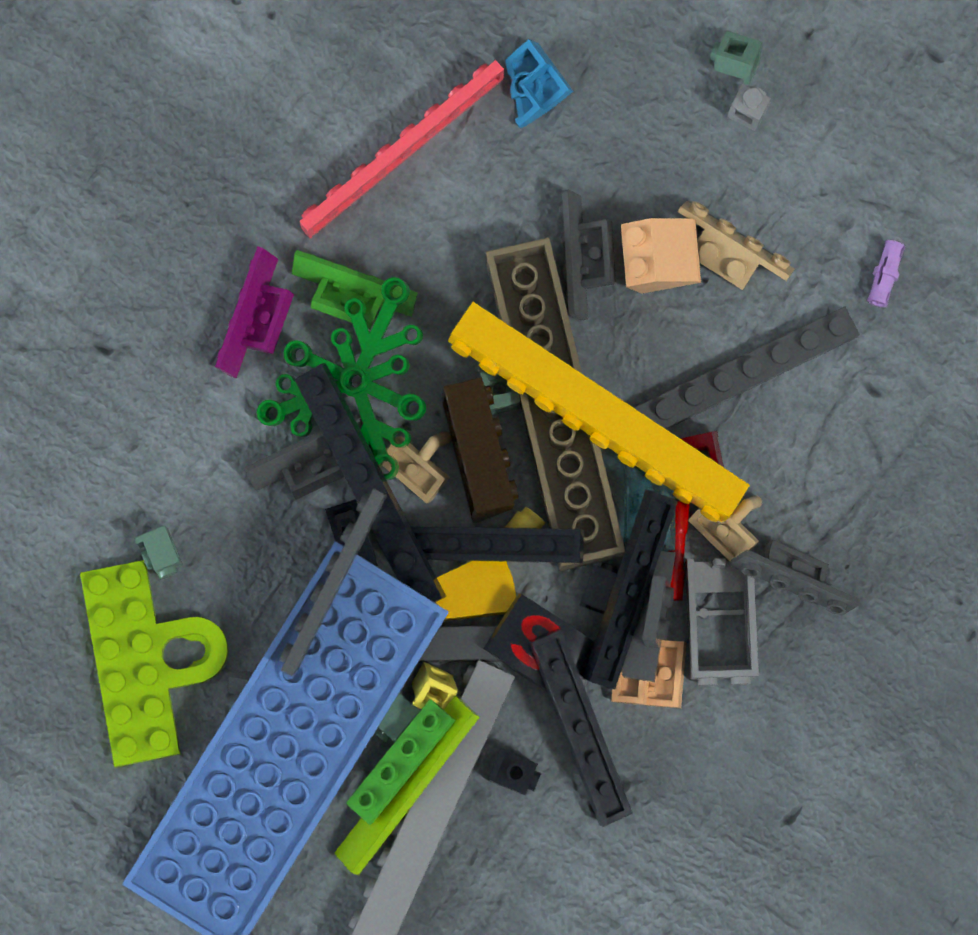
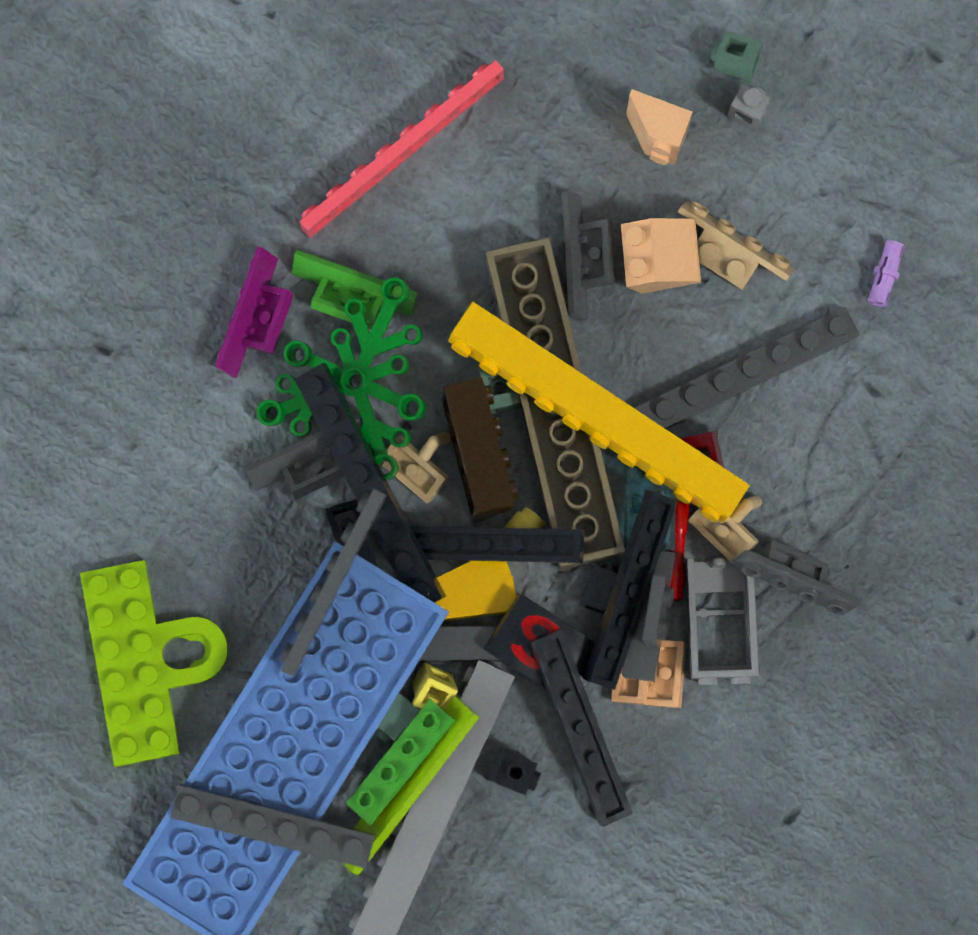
(159, 552): sand green brick -> none
(272, 826): none -> dark grey plate
(535, 82): dark azure slope -> none
(658, 126): none -> light nougat slope

